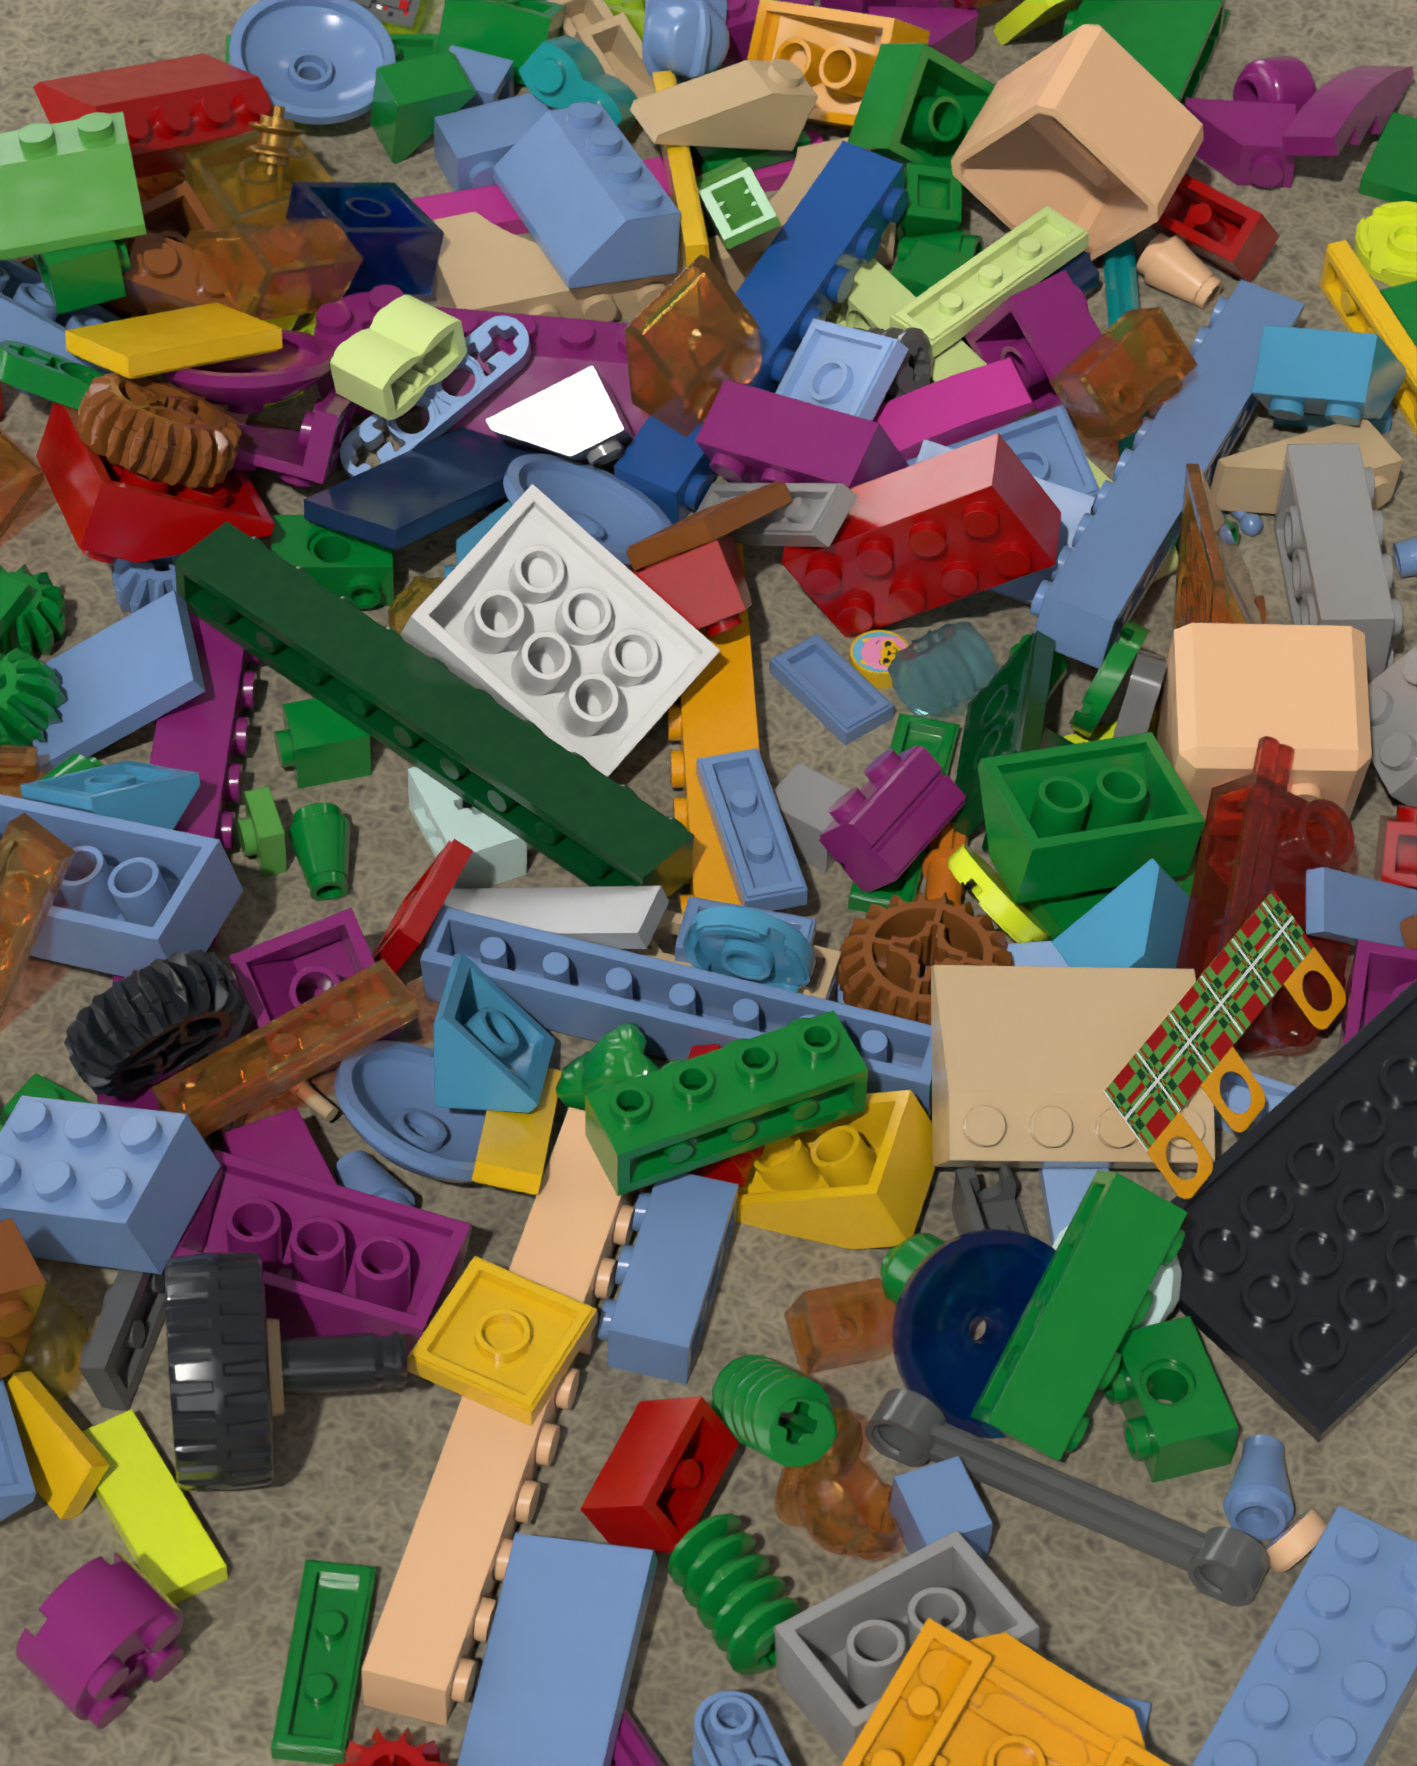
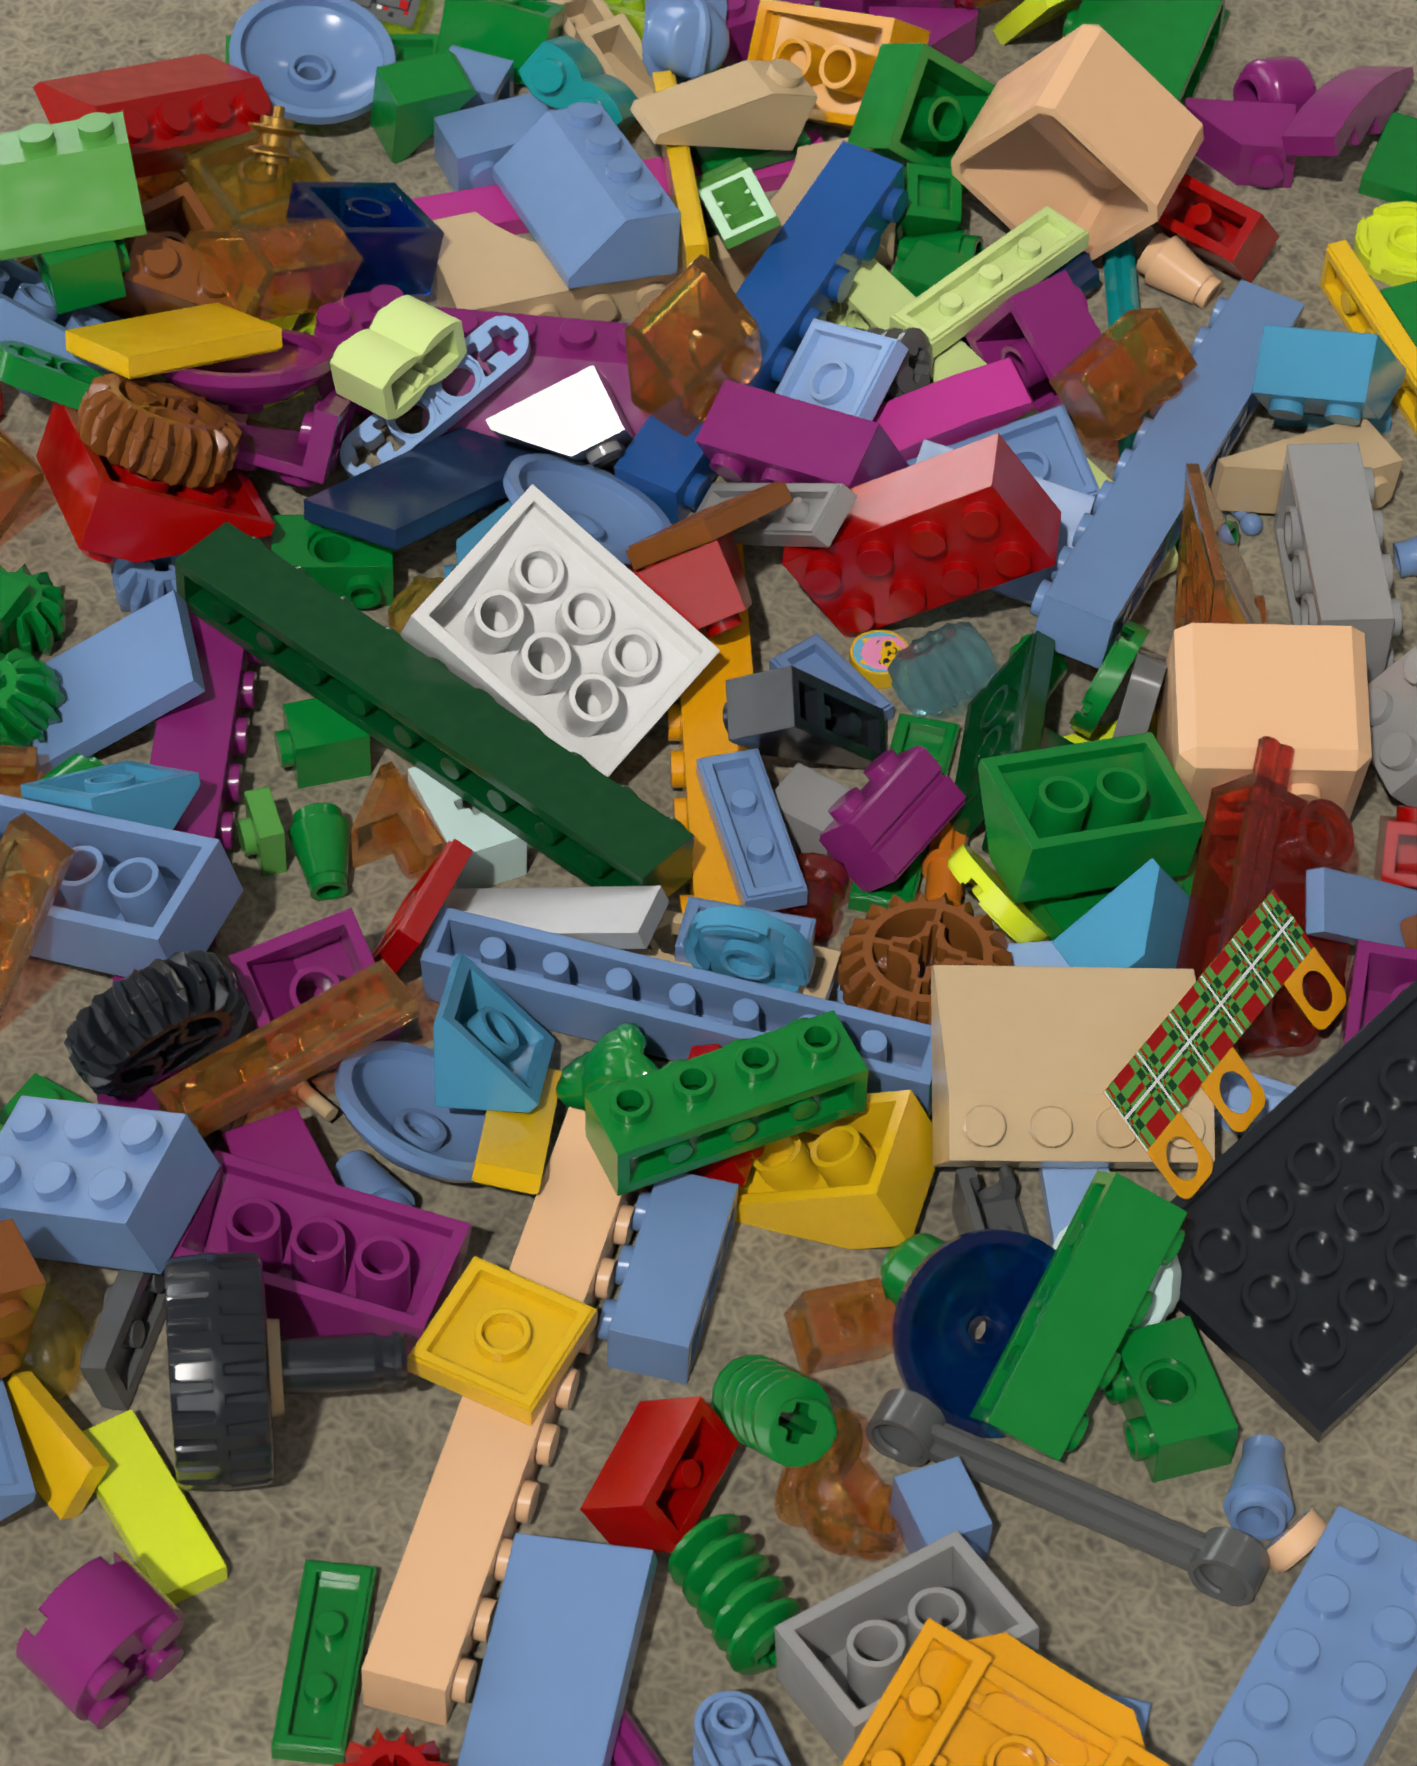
(394, 824): none -> clear orange slope
(802, 719): none -> black slope
(827, 888): none -> clear red wheel

